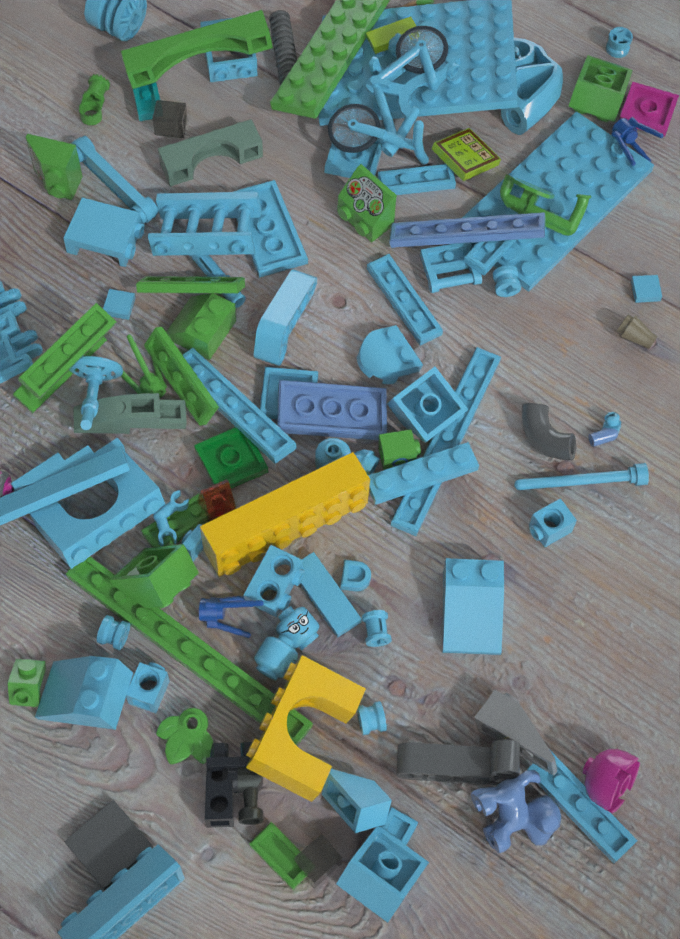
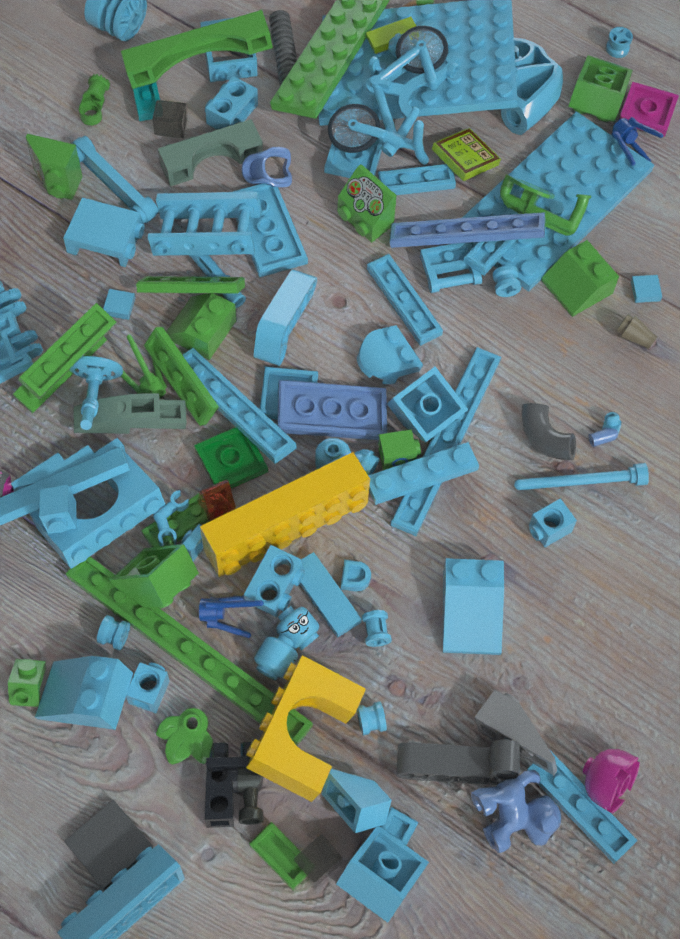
(57, 509): none -> medium azure brick
(232, 104): none -> medium azure brick
(254, 167): none -> medium blue piece
(580, 278): none -> bright green slope

